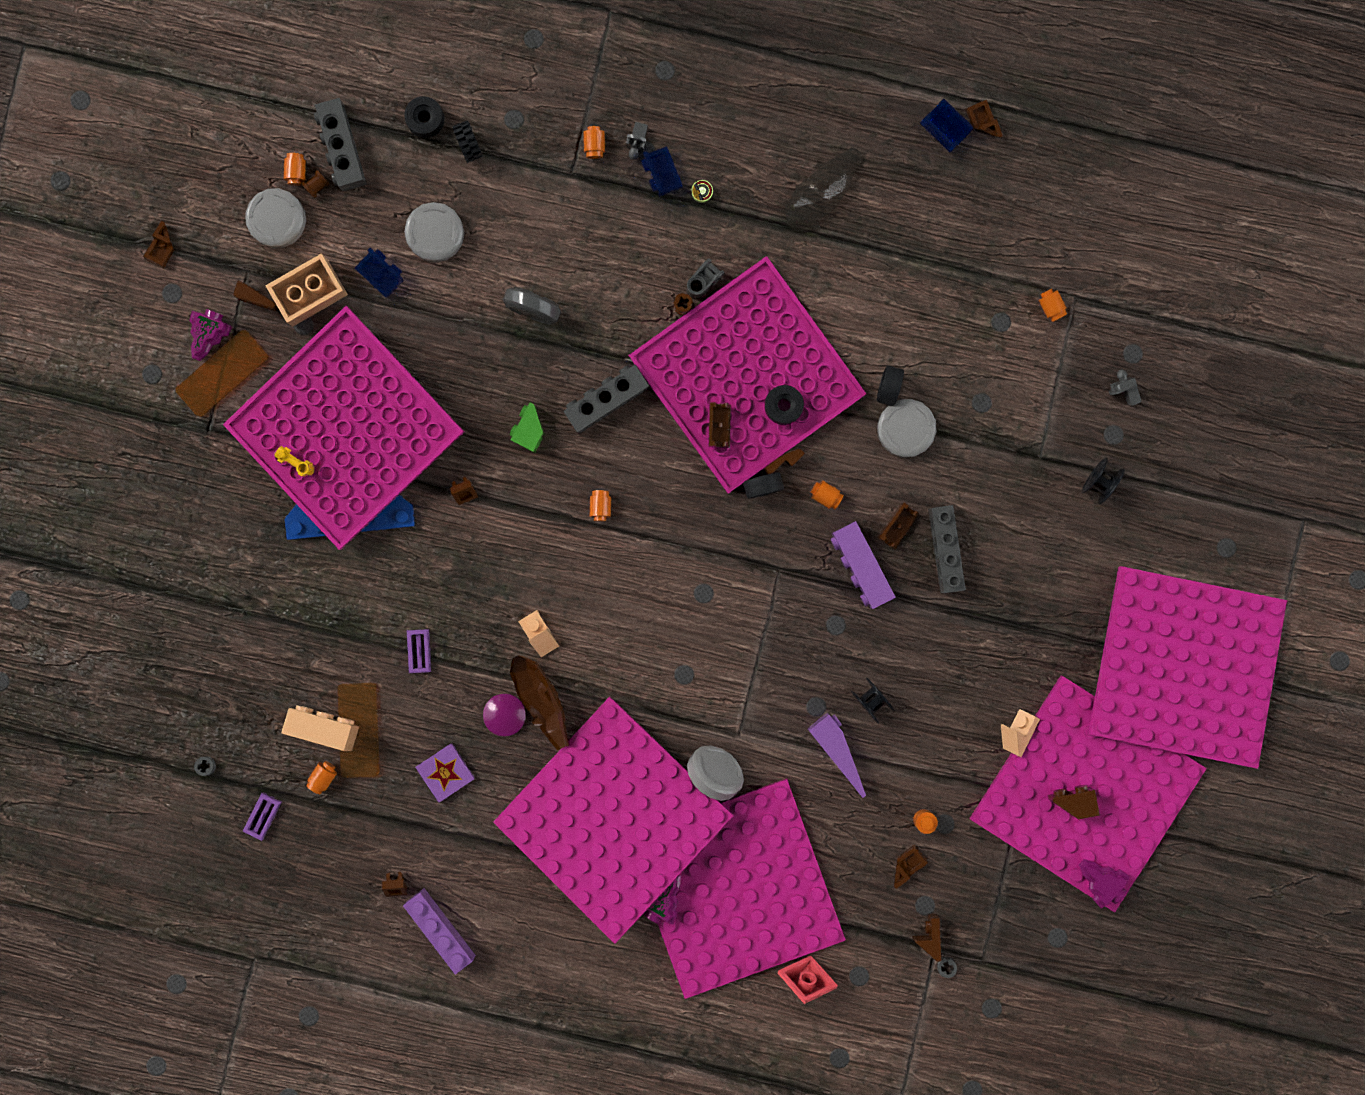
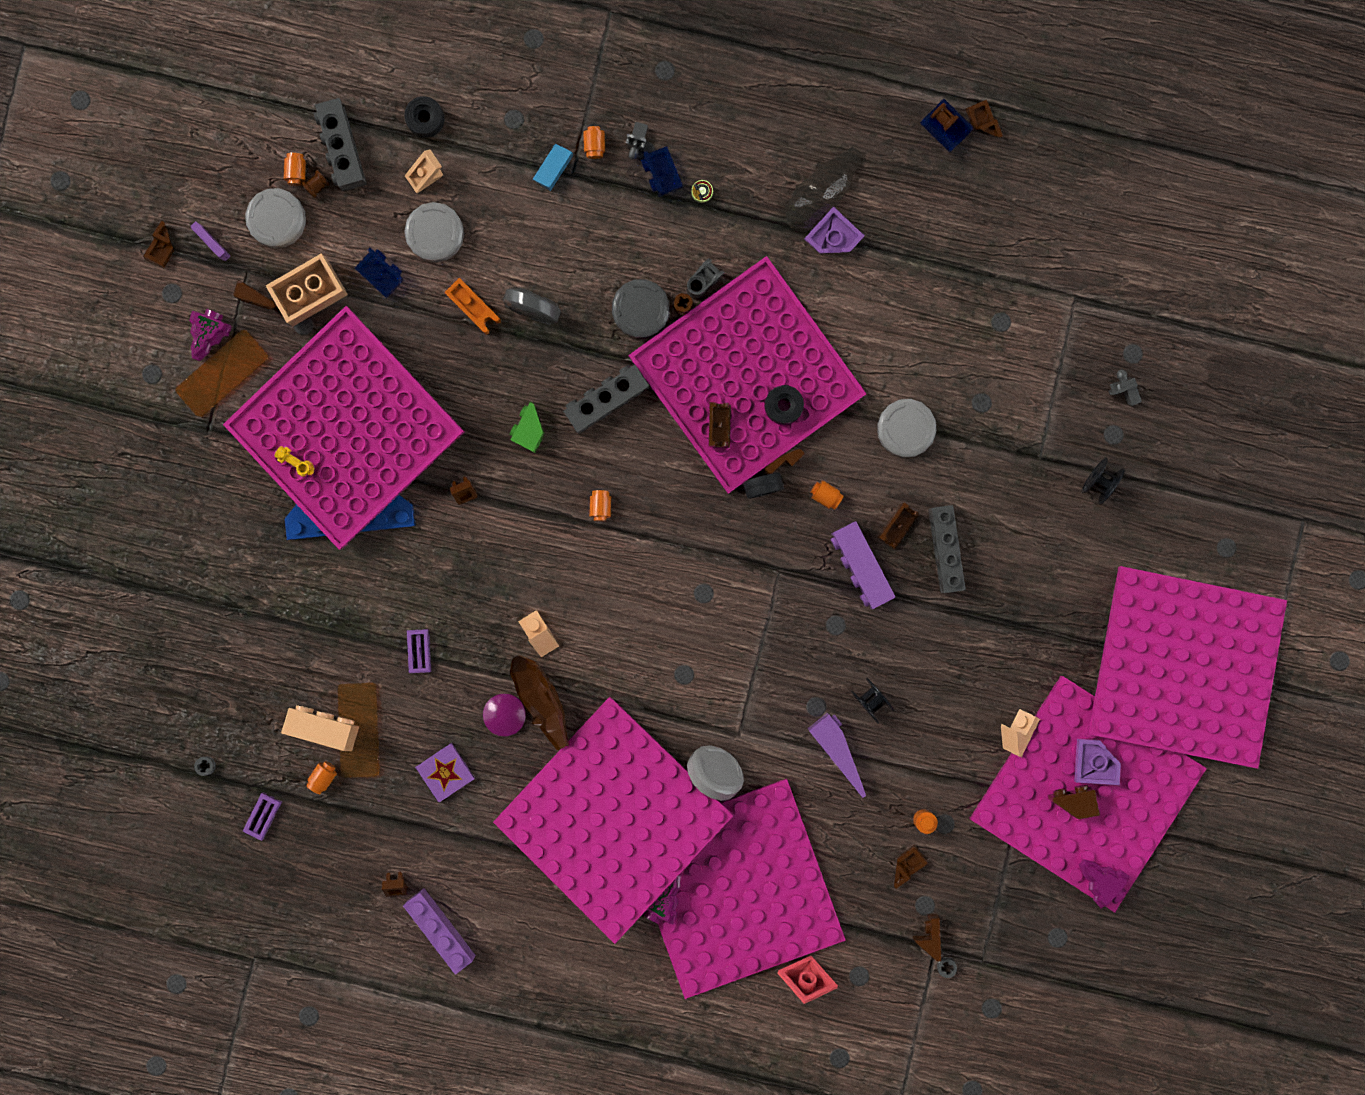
(210, 241): none -> medium lavender tile
(424, 171): none -> light nougat slope
(467, 141): black tyre -> none
(471, 305): none -> orange plate
(553, 167): none -> dark azure slope
(640, 308): none -> dark grey piece
(834, 234): none -> medium lavender plate
(890, 385): black tyre -> none
(944, 117): none -> reddish brown bush
(1052, 304): orange brick -> none
(1095, 763): none -> medium lavender plate

